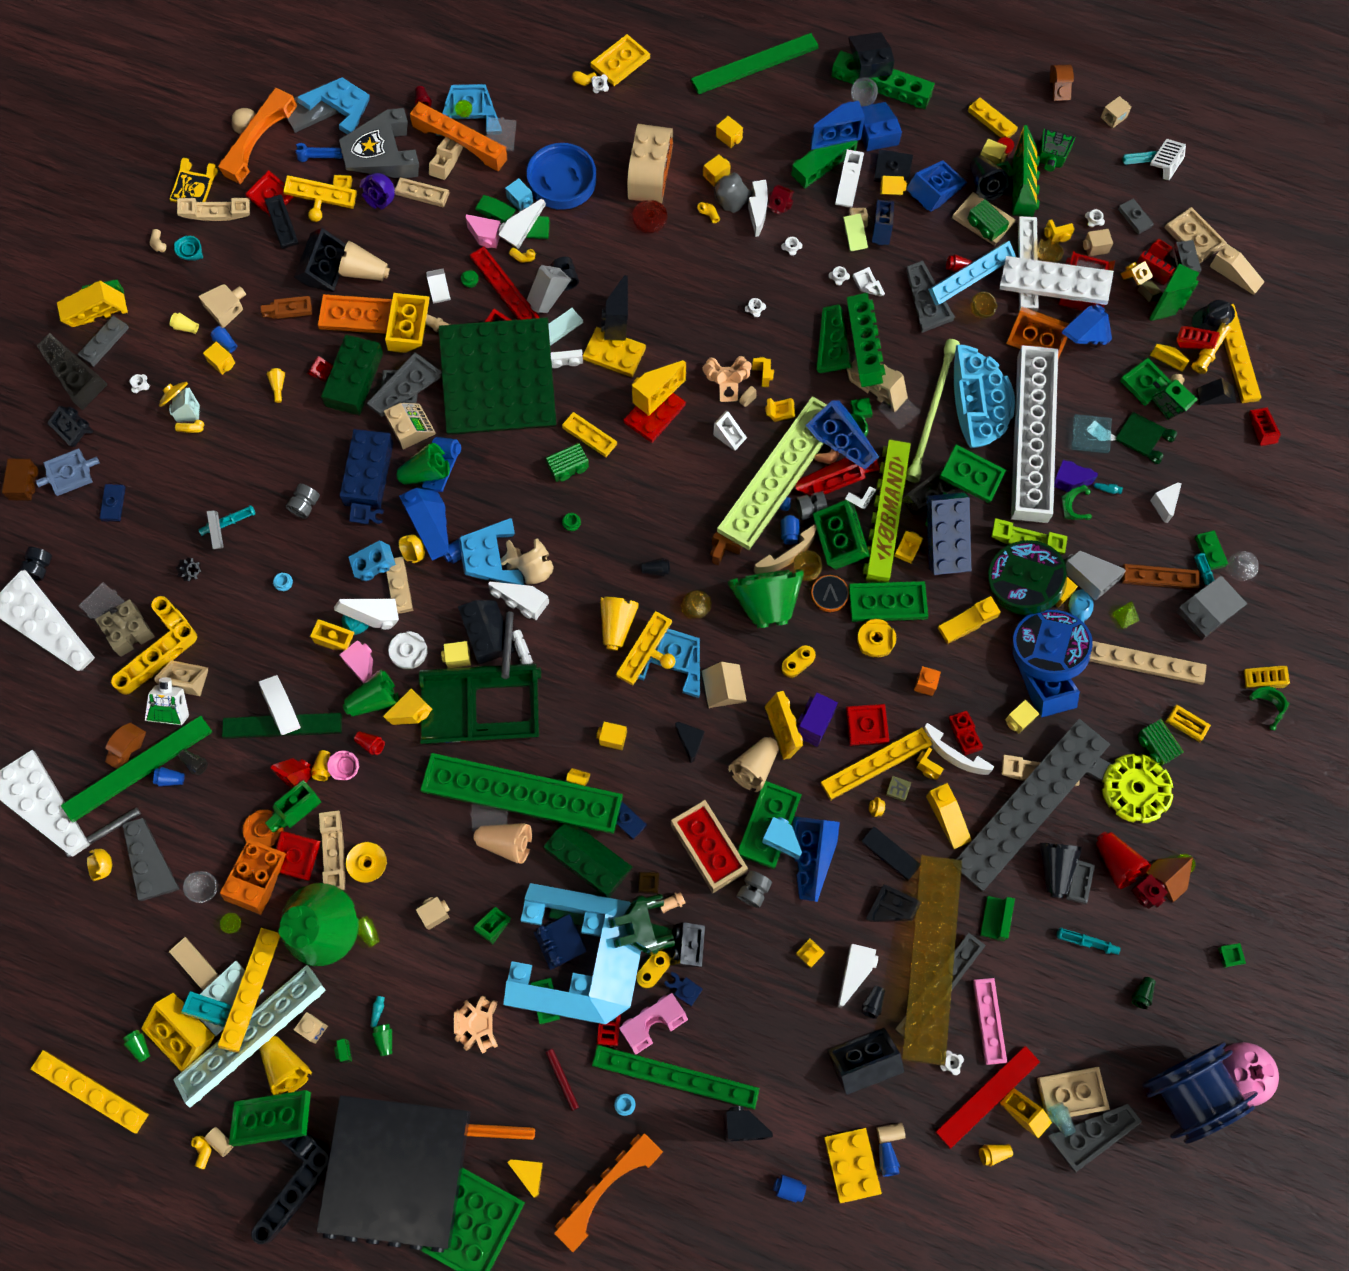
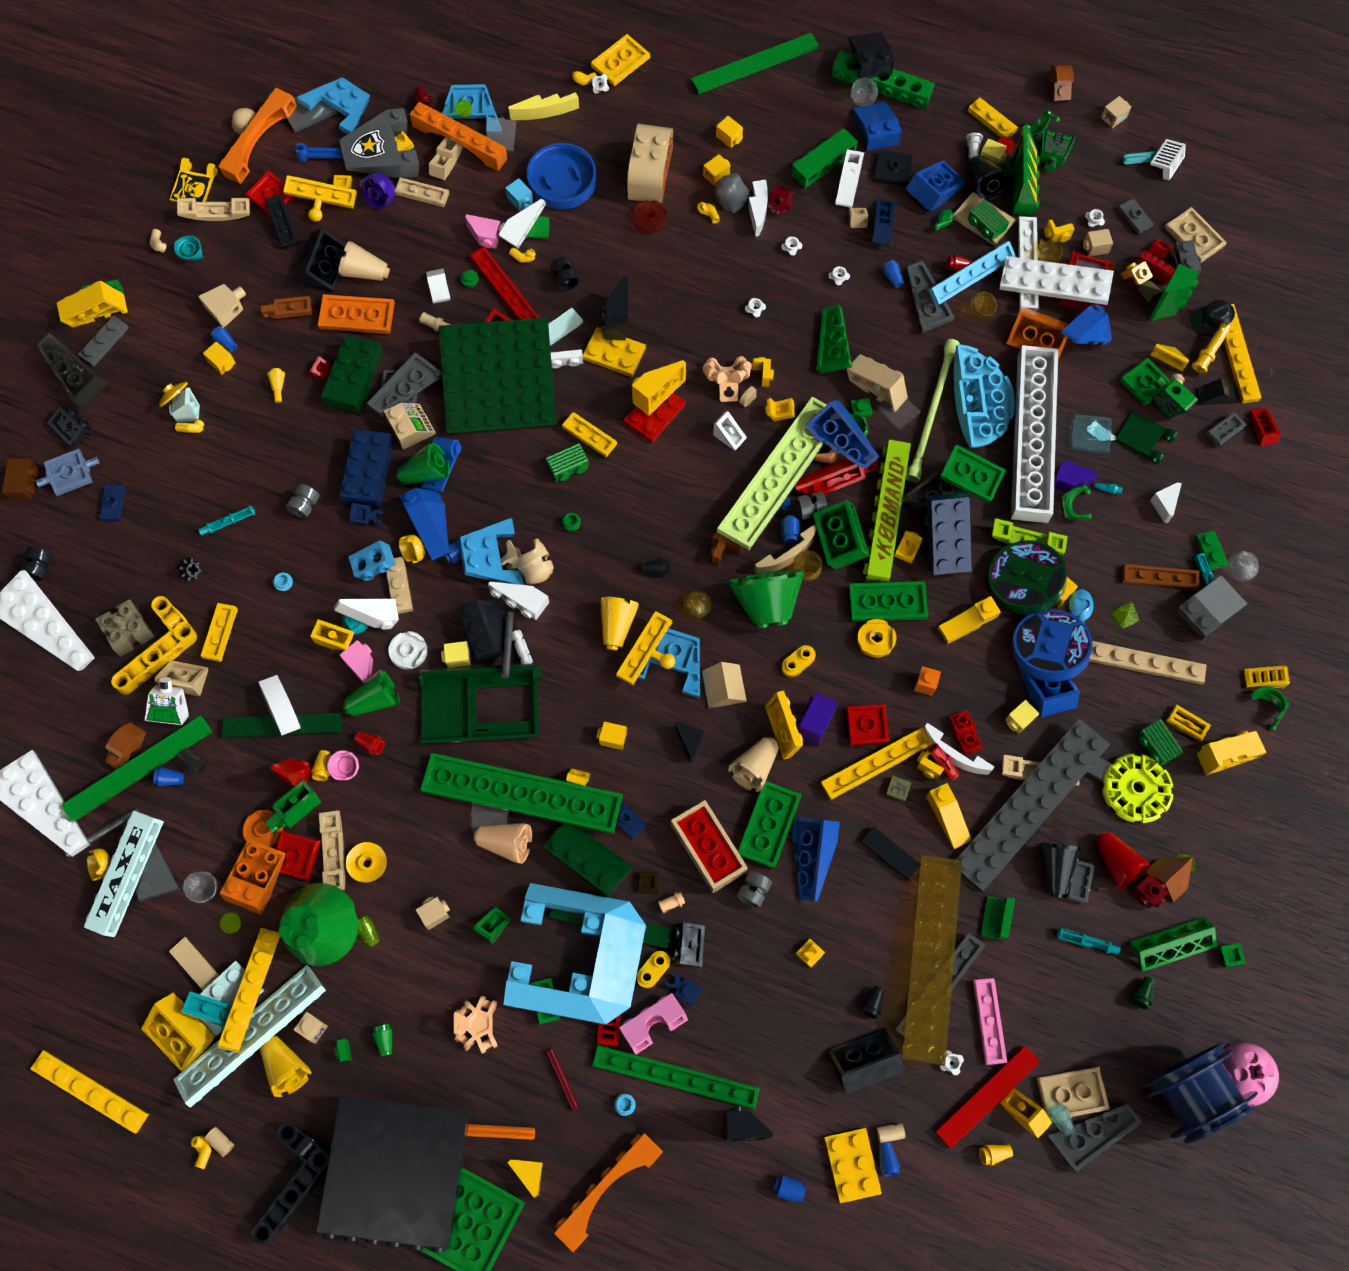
(101, 601): clear piece -> none
(123, 874): none -> light aqua brick
(135, 380): white plate -> none
(137, 1045): green cone -> none
(183, 323): light yellow cone -> none
(215, 530): light grey tile -> none
(219, 632): none -> yellow plate
(270, 1118): green plate -> none
(378, 1007): teal piece -> none
(403, 142): none -> yellow tile
(406, 322): yellow slope -> none
(408, 710): yellow slope -> none
(492, 207): green slope -> none
(542, 108): none -> light yellow slope
(547, 288): light grey slope -> none
(560, 941): dark blue hinge -> none
(639, 926): dark green connector -> none
(782, 837): medium azure slope -> none
(830, 593): black tile -> none
(839, 126): blue slope -> none
(855, 232): yellowish green slope -> none
(858, 966): white slope -> none
(863, 503): white panel -> none
(864, 339): green brick -> none
(866, 282): white slope -> none
(877, 807): yellow plate -> none
(892, 185): yellow brick -> none
(893, 273): none -> blue cone
(893, 906): black wing -> none
(944, 219): none -> green animal
(950, 769): none -> red pin
(974, 142): none -> white pin
(1041, 124): none -> green helmet
(1092, 573): light grey slope -> none
(1175, 939): none -> green fence
(1186, 340): red slope -> none
(1226, 429): none -> dark grey plate
(1230, 752): none -> yellow wedge
(1237, 269): tan slope -> none

